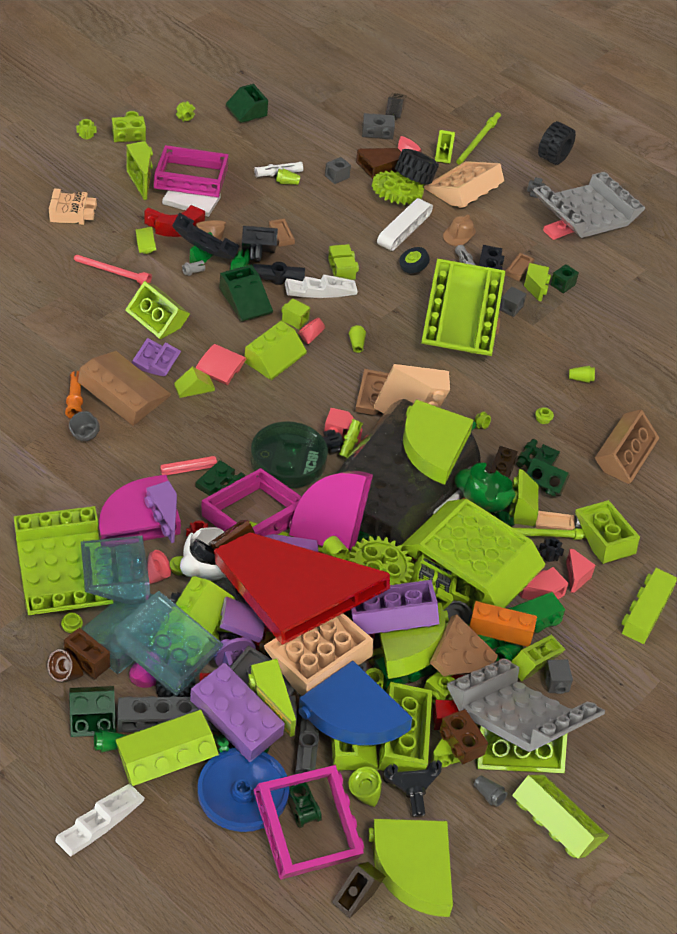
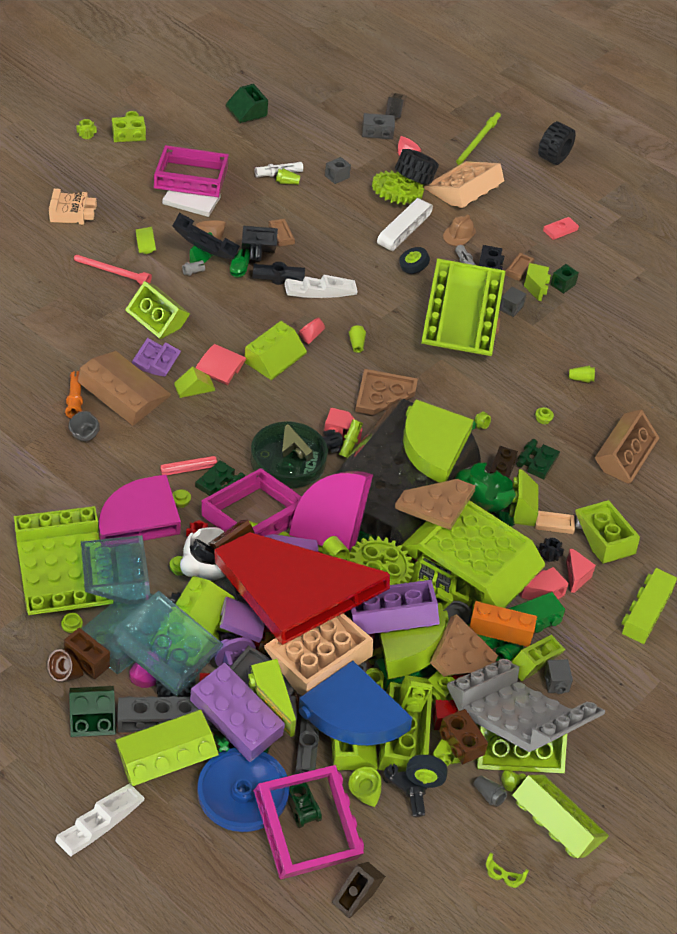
(106, 741): green cone -> none
(140, 166): lime slope -> none
(157, 566): coral piece -> none
(163, 503): medium lavender slope -> none
(164, 222): red arch -> none
(181, 498): none -> lime plate
(185, 111): lime gear -> none
(245, 292): dark green slope -> none
(293, 441): none -> olive slope
(295, 313): lime brick -> none
(343, 261): lime piece -> none
(377, 160): reddish brown slope -> none
(412, 384): light nougat slope -> none
(414, 693): none -> lime slope
(415, 862): lime brick -> none
(426, 771): none -> black wheel
(437, 502): none -> medium nougat plate
(444, 146): lime slope -> none
(491, 865): none -> lime cap
(511, 780): none -> lime rock
(533, 184): dark grey gear -> none
(549, 473): dark green brick -> none
(575, 534): lime bar -> none
(592, 207): light grey slope -> none

